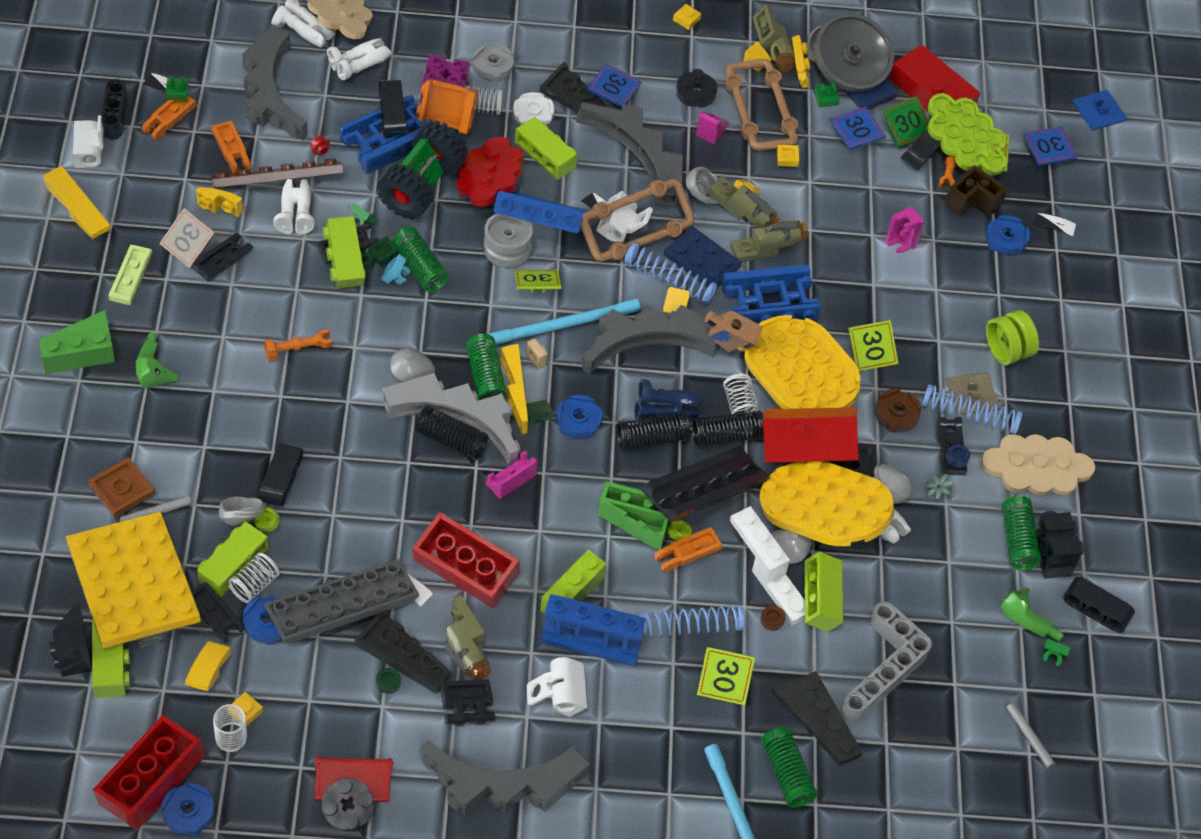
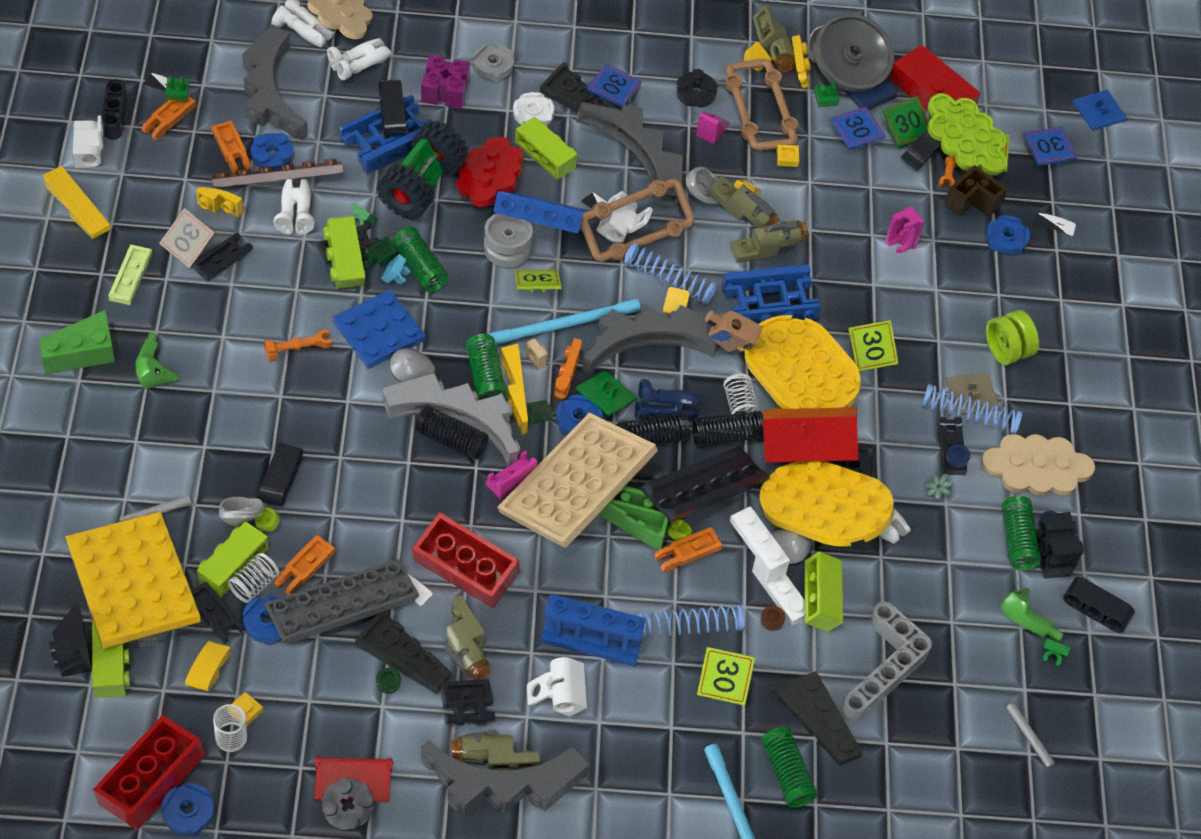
(121, 487): dark orange plate -> none
(279, 142): none -> blue plate
(305, 564): none -> orange hinge
(320, 145): red plate -> none
(378, 328): none -> blue plate
(448, 104): orange panel -> none
(494, 749): none -> olive plate
(499, 99): white piece -> none
(568, 370): none -> orange hinge
(577, 479): none -> tan plate
(578, 579): lime brick -> none
(606, 393): none -> green piece
(687, 16): yellow plate -> none
(702, 257): dark blue plate -> none
(895, 481): light grey hat -> none
(897, 421): reddish brown plate -> none

